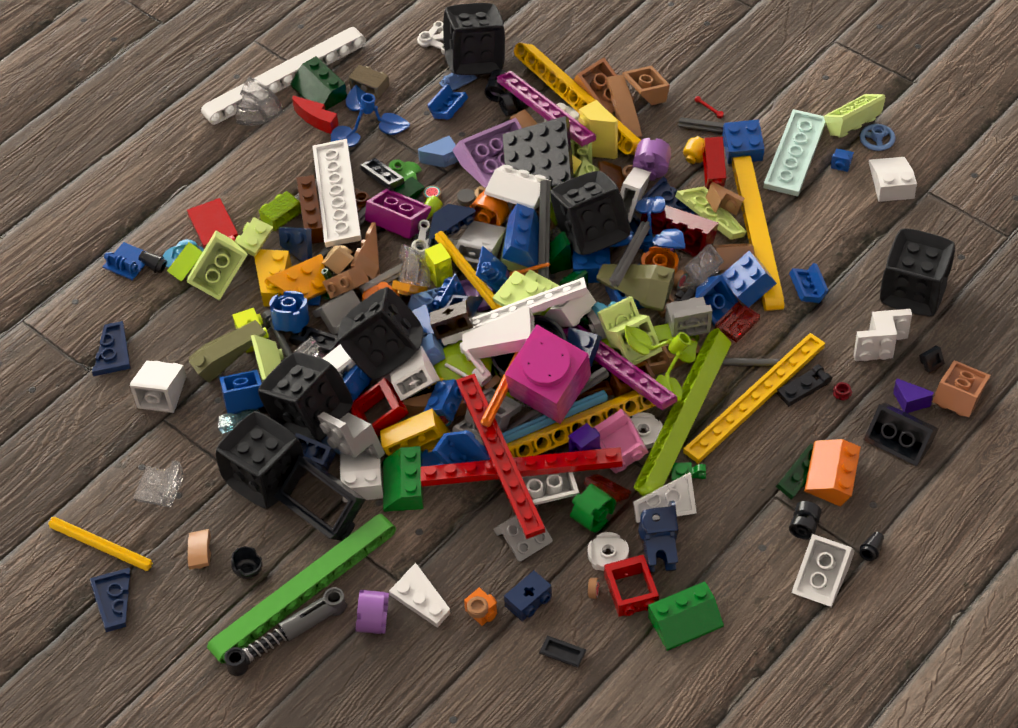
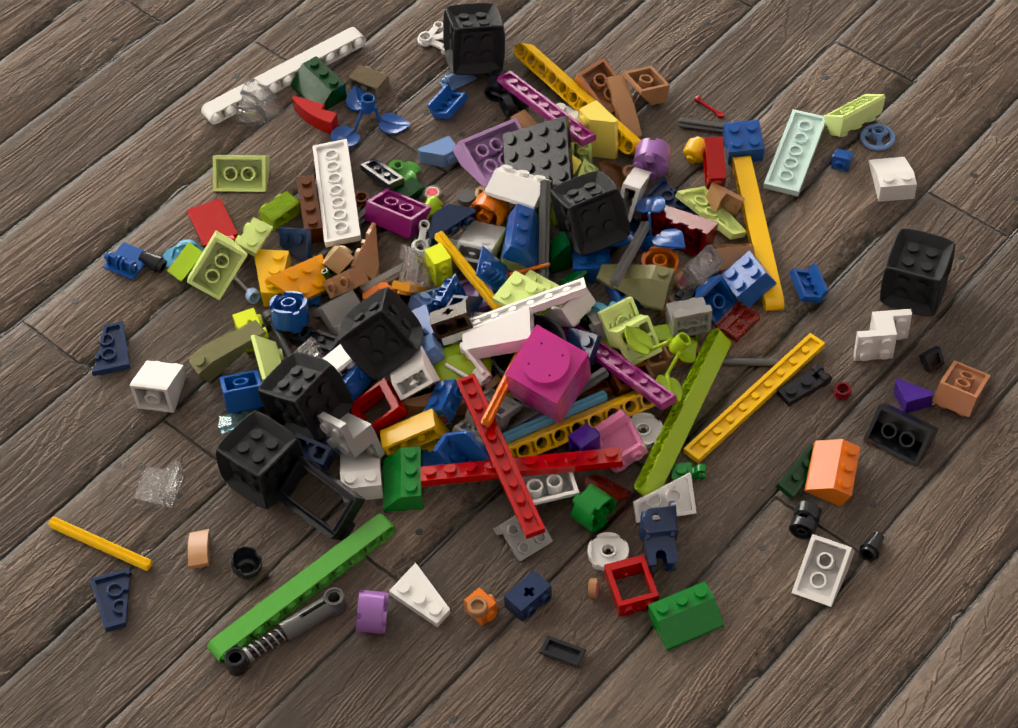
(240, 173): none -> yellowish green slope
(249, 292): none -> light blue hinge

